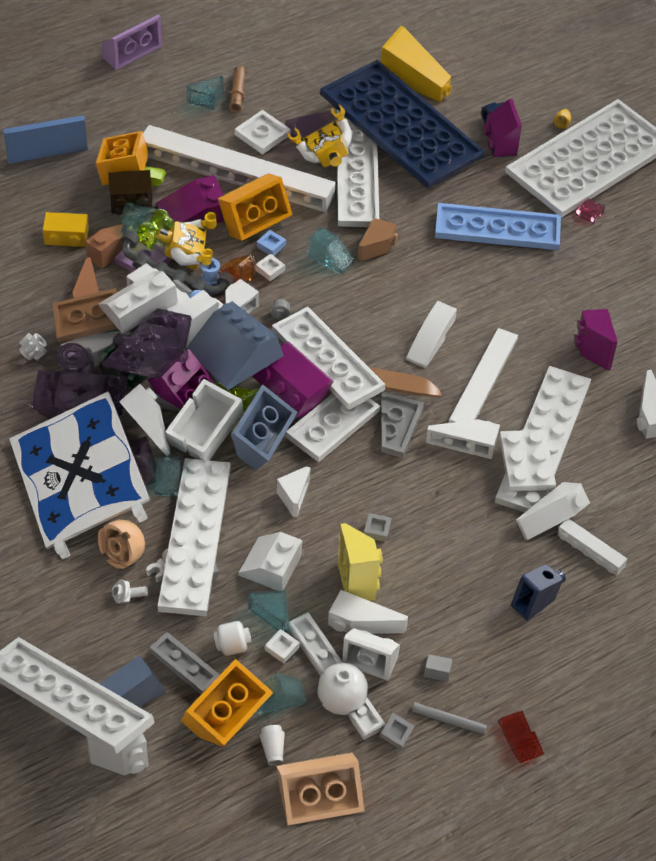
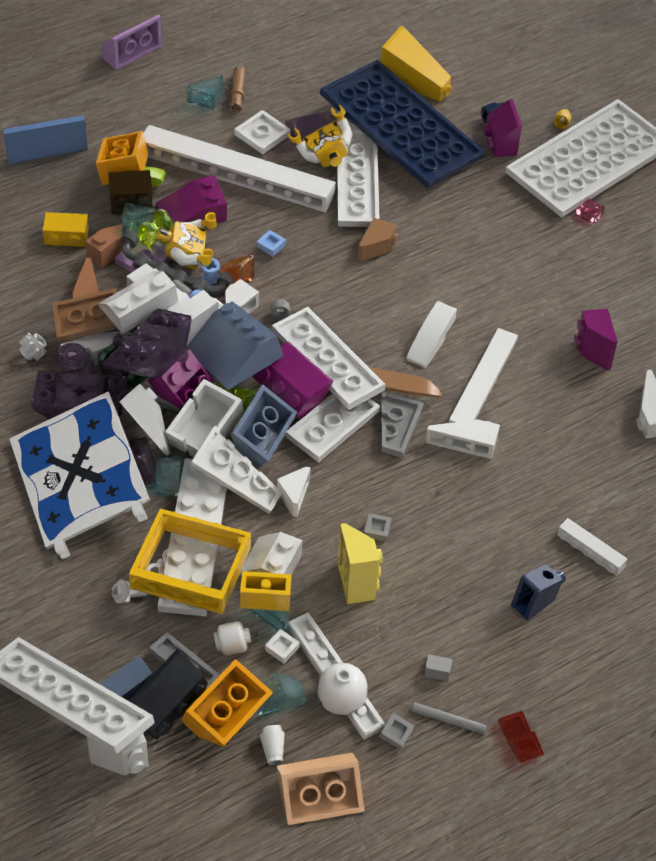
(121, 542): light nougat cylinder -> none
(170, 692): none -> black slope
(181, 590): none -> yellow window
(228, 467): none -> white wing
(255, 206): light orange brick -> none
(265, 591): none -> yellow brick
(270, 267): white plate -> none
(329, 250): clear light blue slope -> none
(358, 613): white slope -> none
(370, 653): white slope -> none
(498, 226): light blue plate -> none
(527, 460): white plate -> none
(553, 509): white slope -> none
(556, 412): white plate -> none

